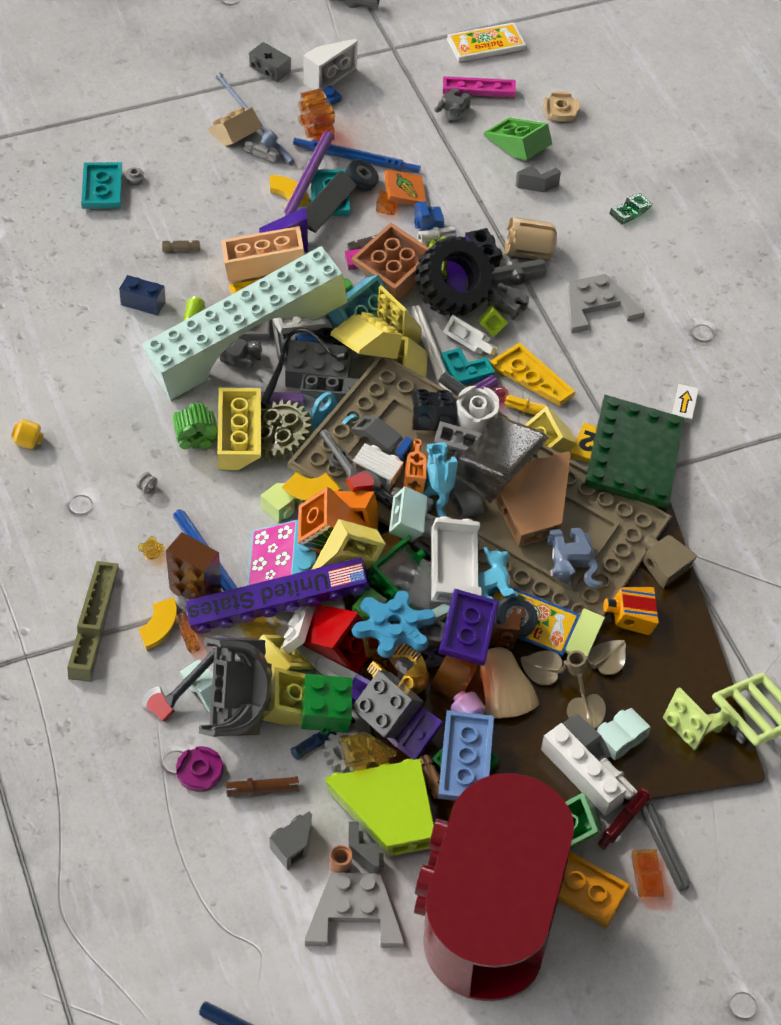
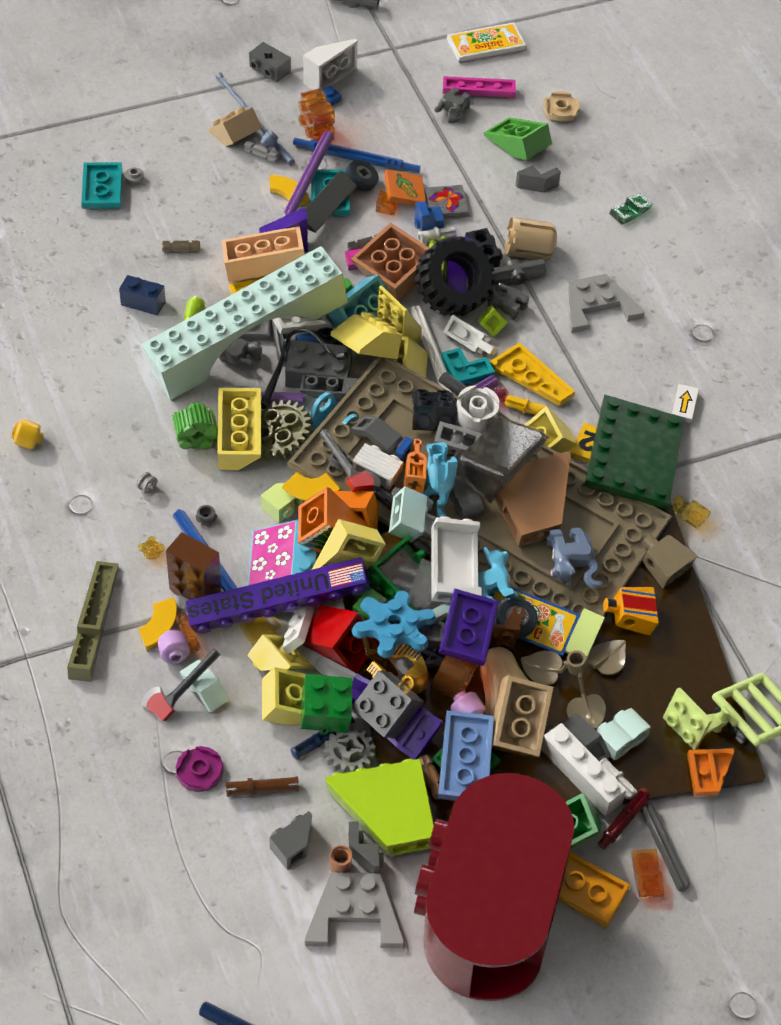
(173, 645): none -> lavender head
(206, 510): none -> dark grey plate
(238, 684): dark grey piece -> none
(363, 749): clear yellow slope -> none
(449, 198): none -> flat silver tile
(520, 716): none -> tan slope
(692, 512): none -> clear yellow plate
(708, 770): none -> orange wing

